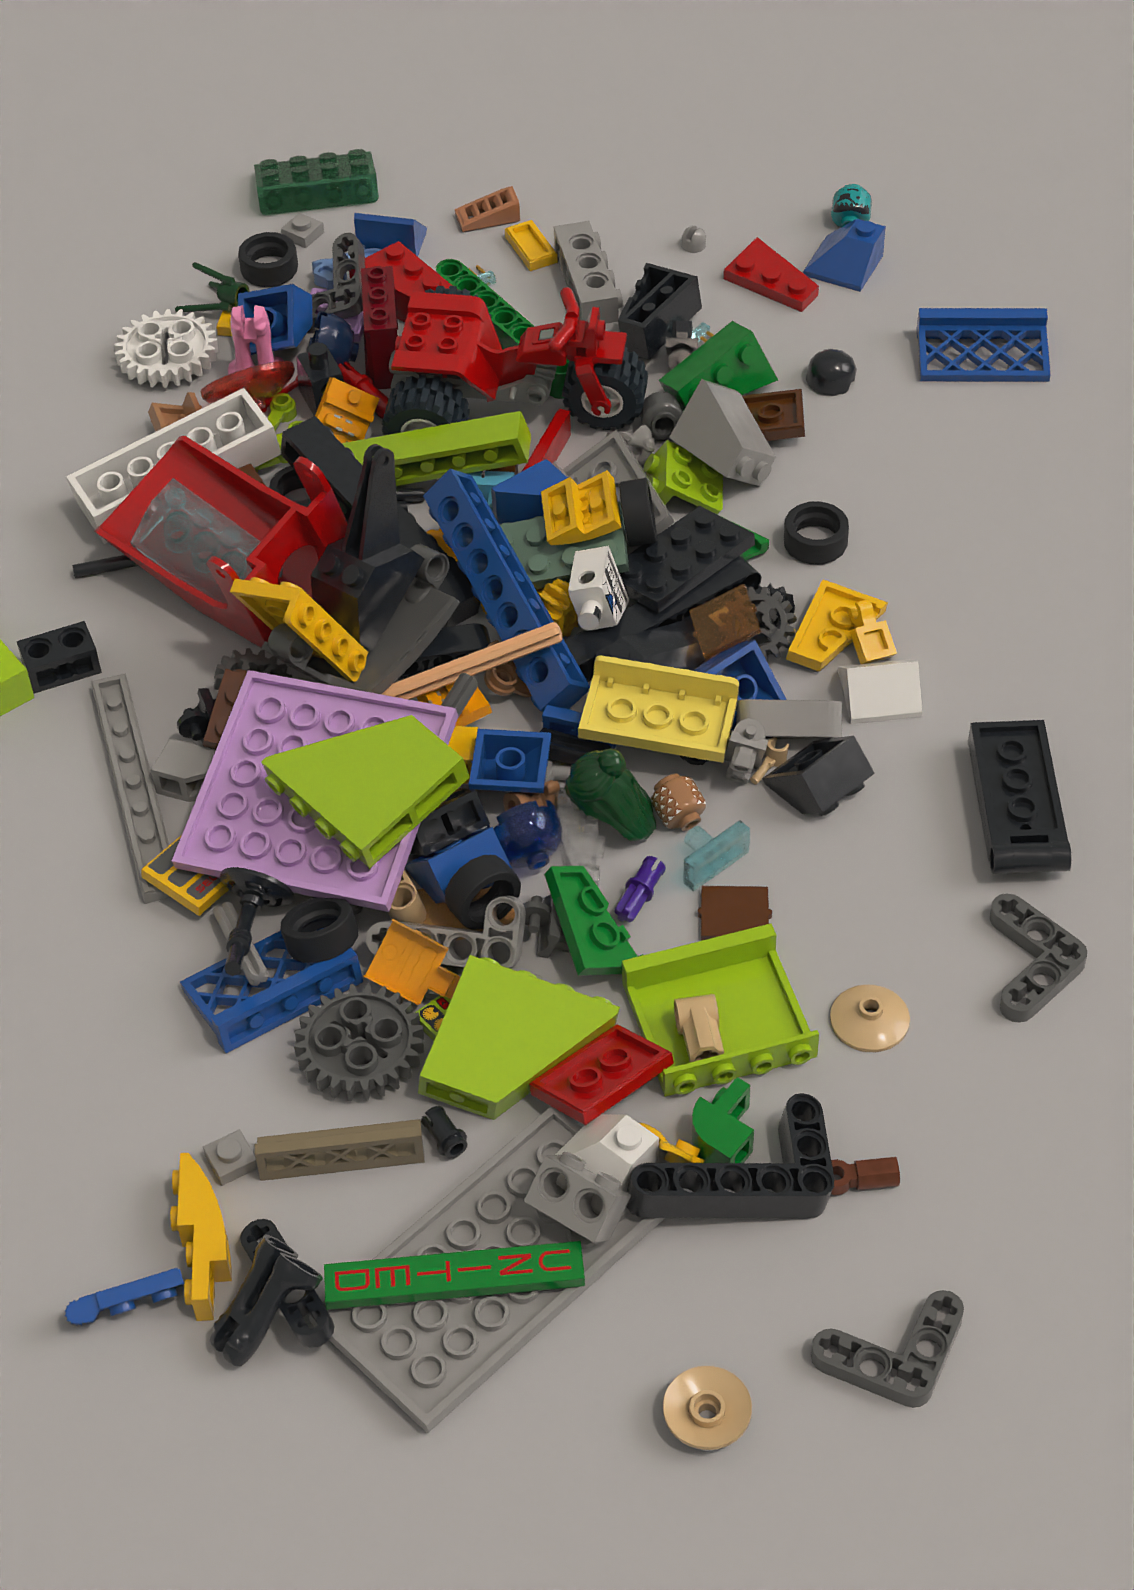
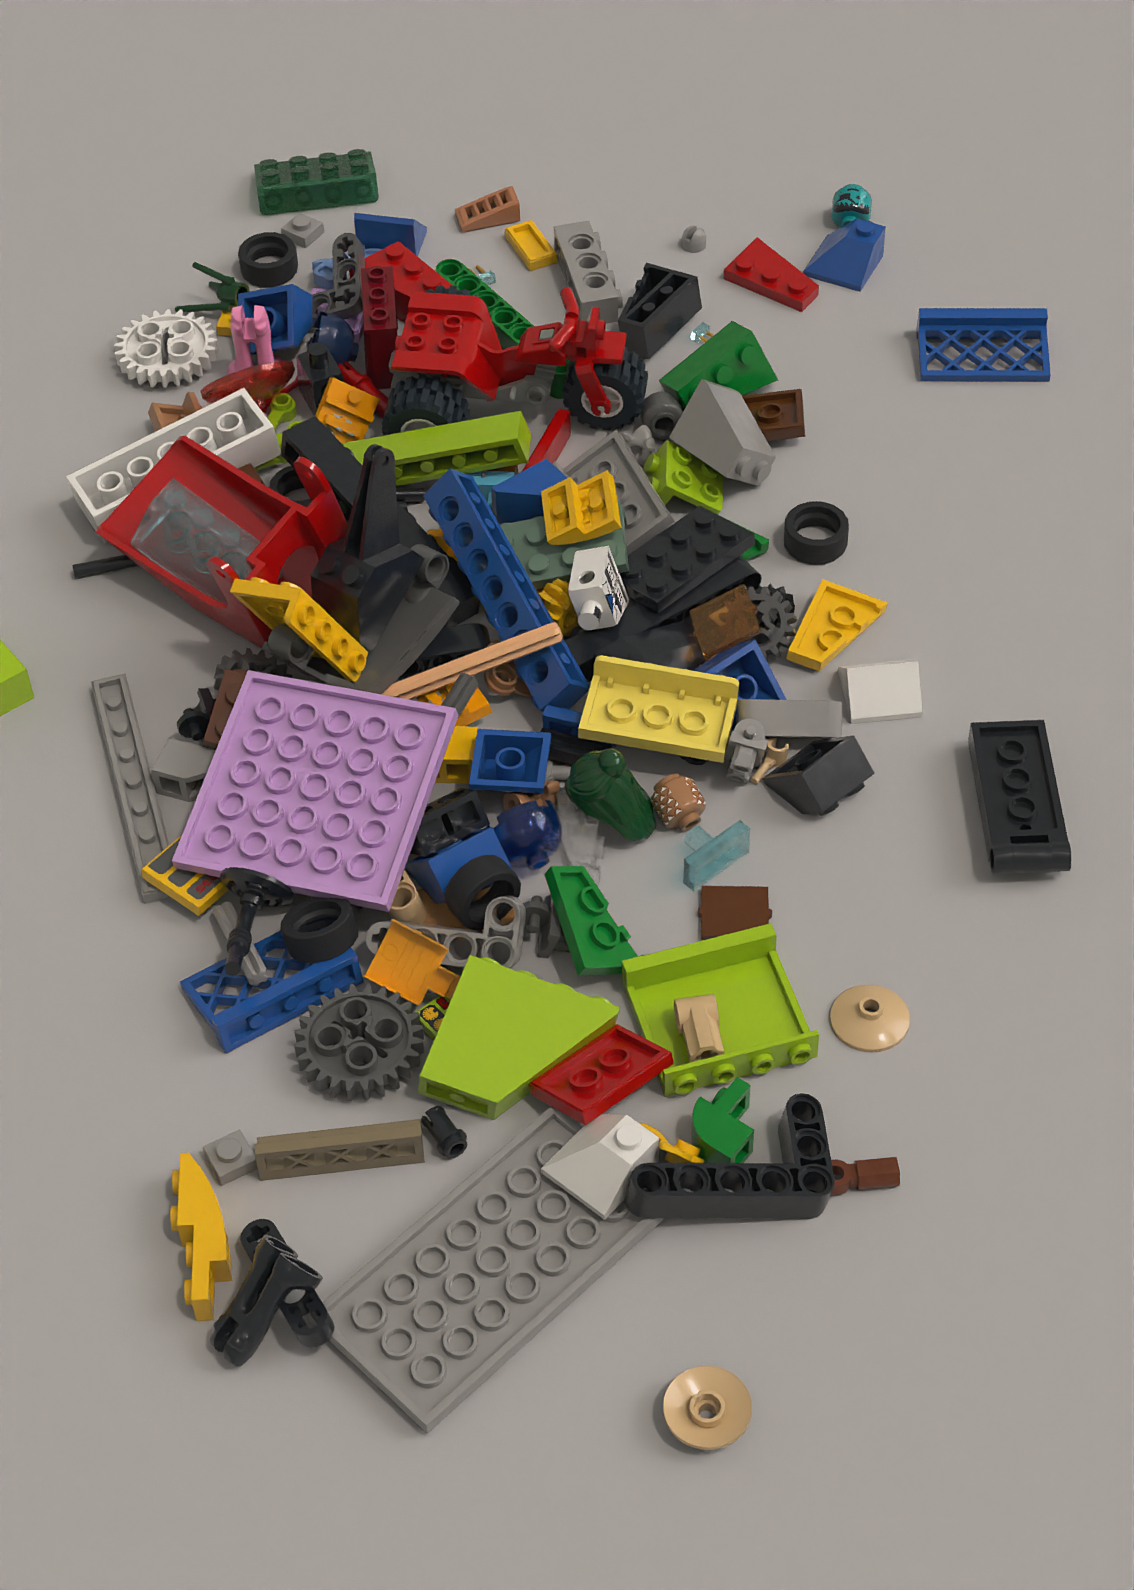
(59, 656): black brick -> none
(122, 1297): blue hinge -> none
(368, 783): lime slope -> none
(453, 1275): green tile -> none
(574, 1206): light grey brick -> none
(638, 512): black tyre -> none
(639, 889): dark purple axle -> none
(681, 343): black hips -> none
(831, 372): black hair -> none
(870, 638): yellow plate -> none
(908, 1366): dark grey beam -> none
(1048, 956): dark grey beam -> none

